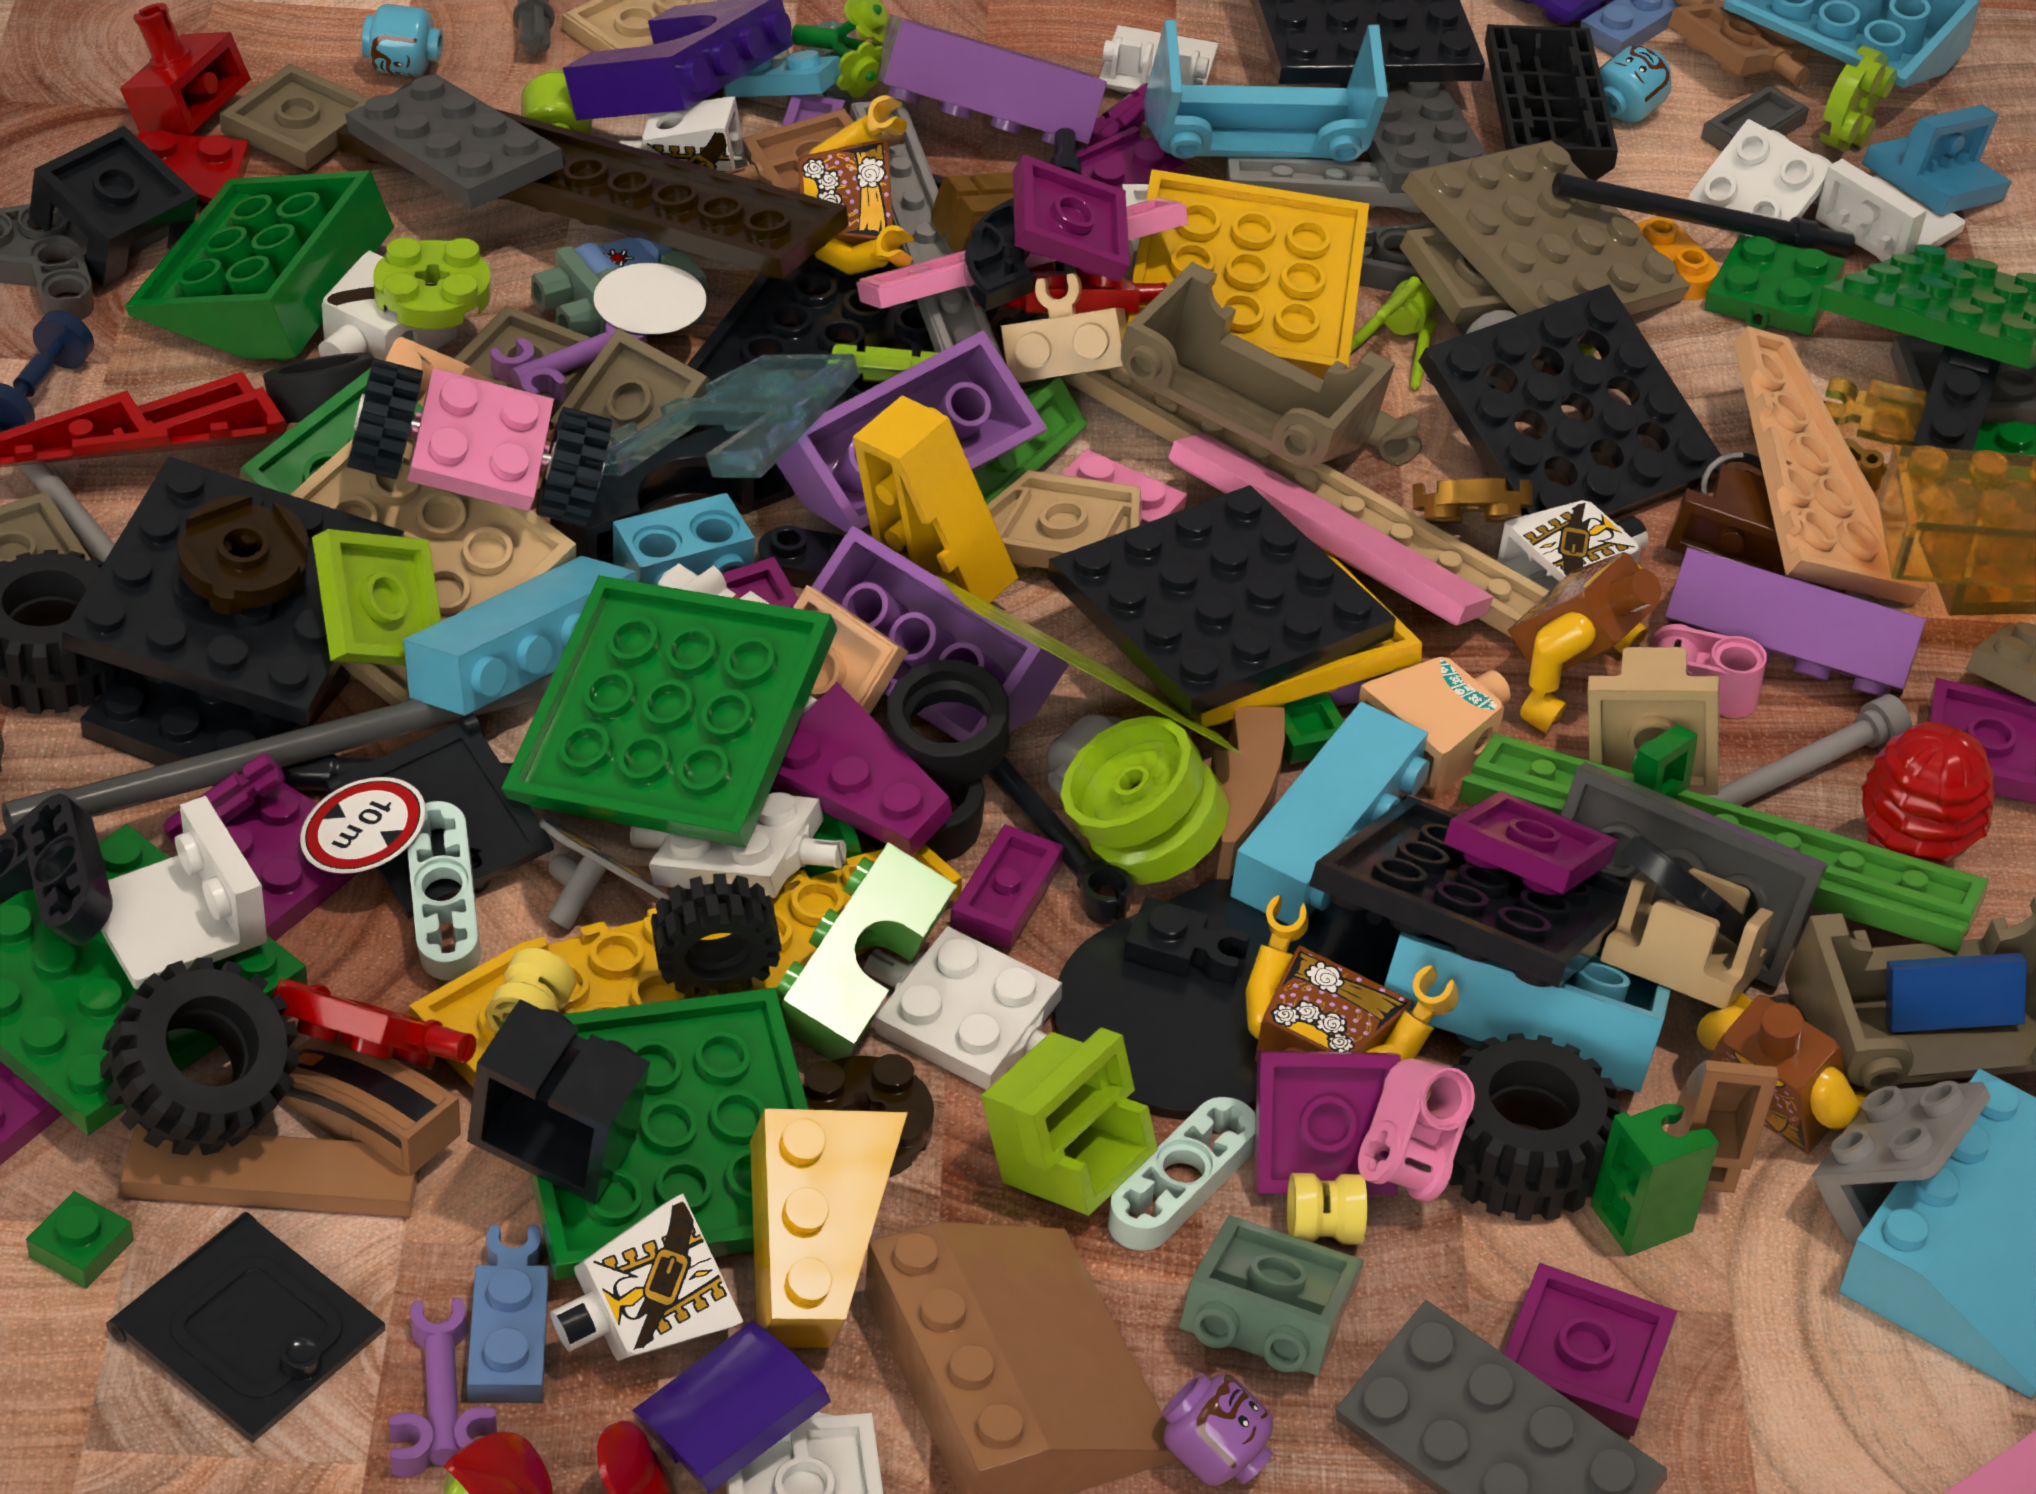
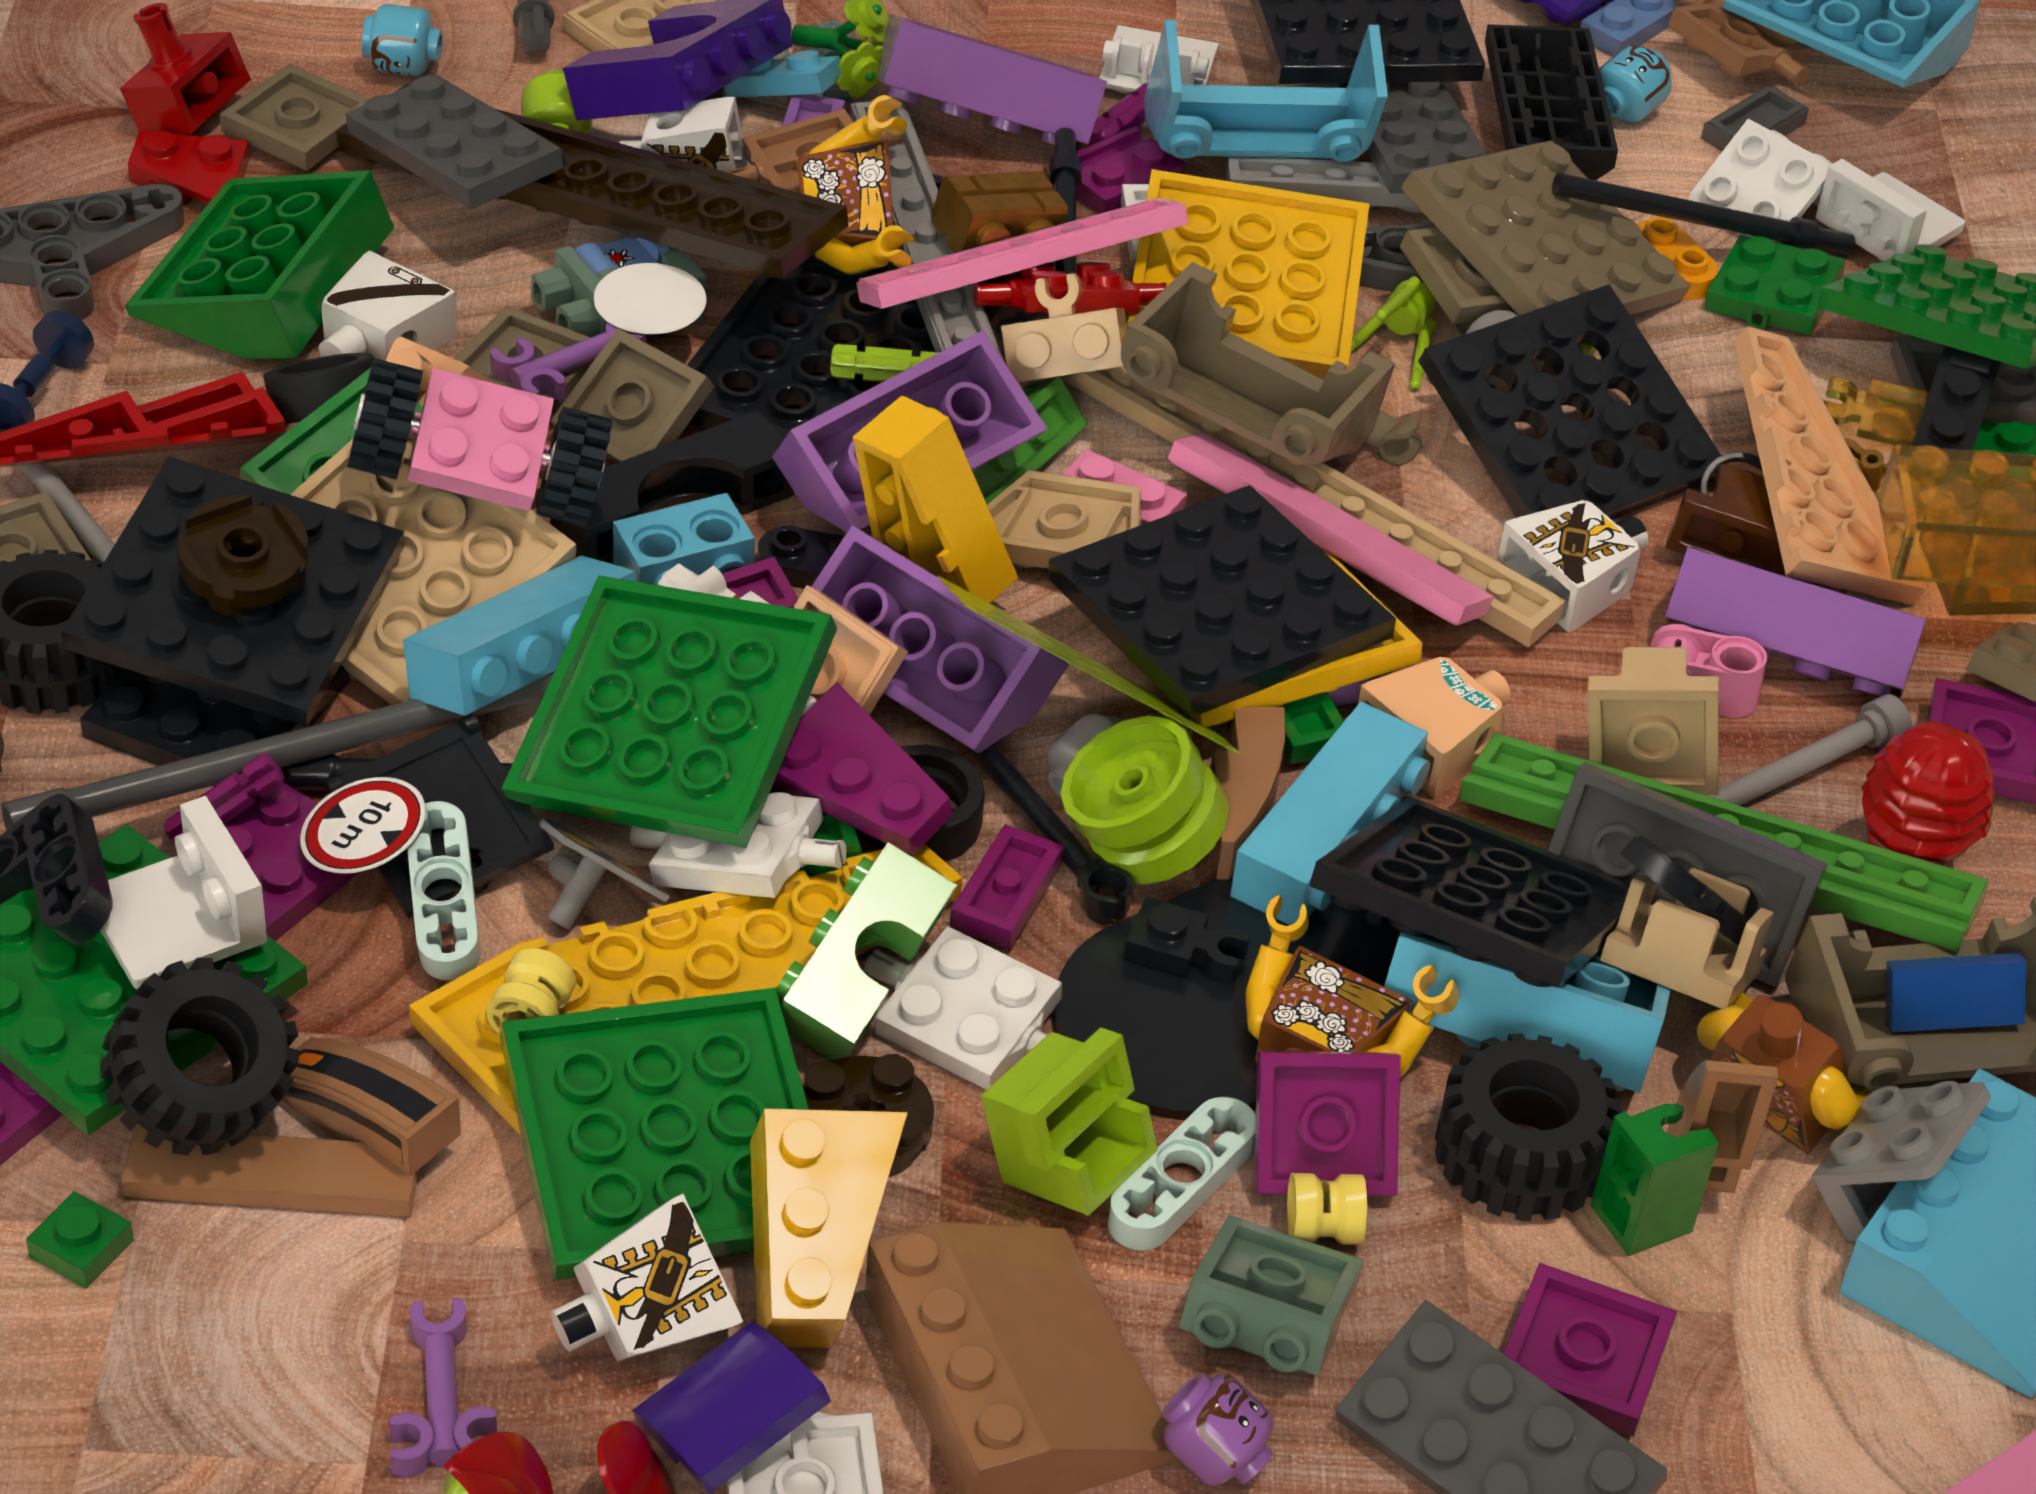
(114, 196): black panel -> none
(237, 1316): black container -> none
(371, 1027): red plate -> none
(374, 594): lime plate -> none
(454, 265): lime plate -> none
(509, 1323): medium blue plate -> none
(557, 1100): black piece -> none
(710, 911): black tyre -> none
(767, 398): clear light blue wing -> none
(950, 682): black tyre -> none
(992, 261): black tile -> none
(1070, 218): magenta plate -> none
(1417, 1129): bright pink piece -> none
(1472, 495): pearl gold plate -> none
(1529, 842): magenta plate -> none
(1578, 619): torso -> none
(1666, 761): green plate -> none
(1856, 98): lime plate -> none
(1942, 161): dark azure bracket -> none

